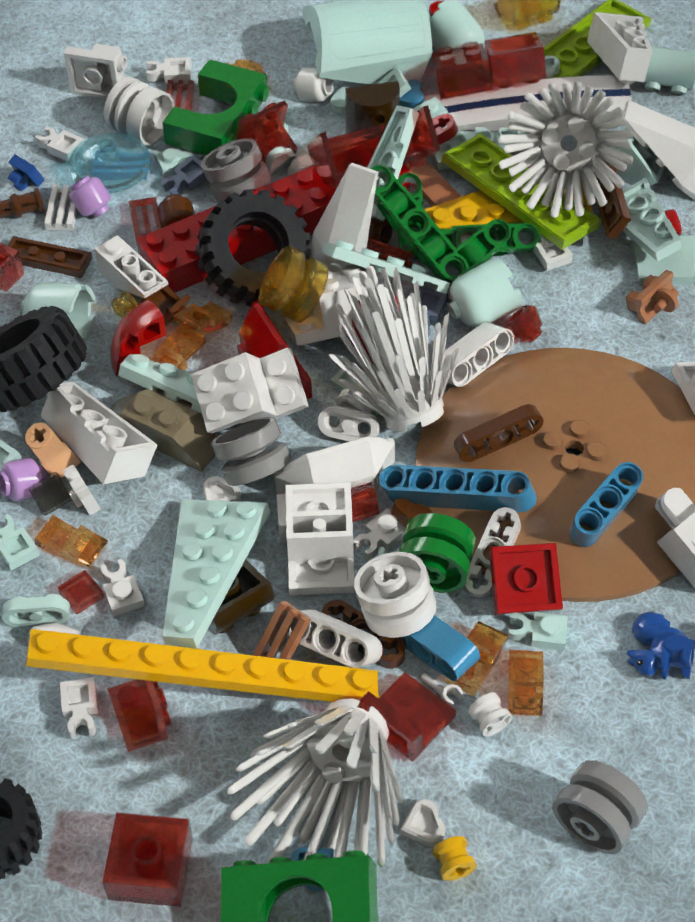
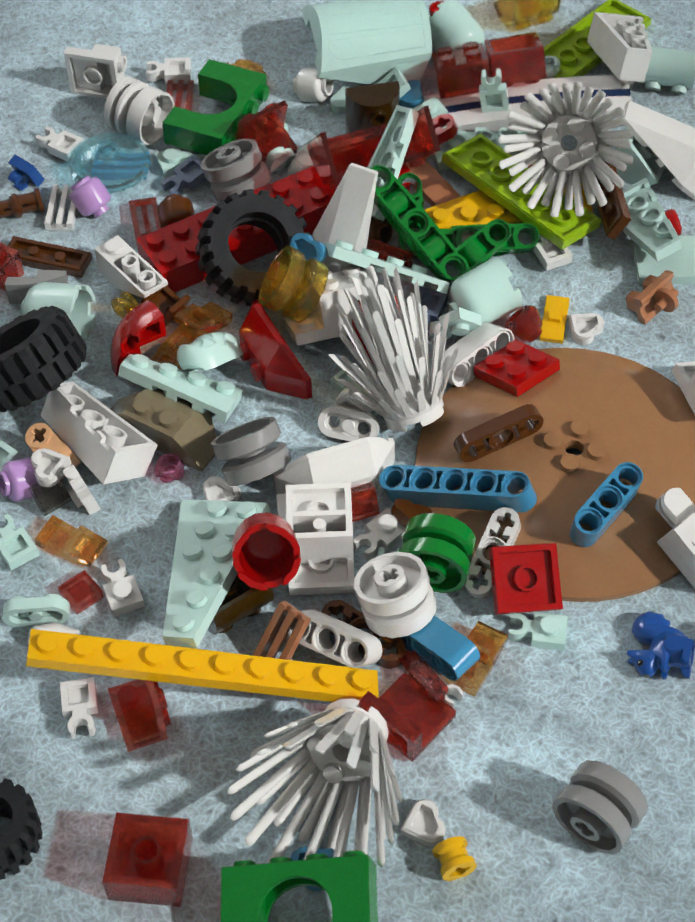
(19, 286): none -> light grey slope
(49, 466): none -> white tile
(166, 462): none -> clear pink plate
(208, 351): none -> light aqua piece
(249, 389): white bracket -> none
(265, 551): none -> red cylinder
(310, 247): none -> dark azure tile
(424, 675): none -> clear red axle
(460, 322): none -> light aqua plate
(490, 714): white wheel -> none
(493, 93): none -> light aqua plate
(516, 367): none -> red plate
(525, 682): clear orange slope -> none
(554, 319): none -> yellow piece
(585, 327): none -> white tile

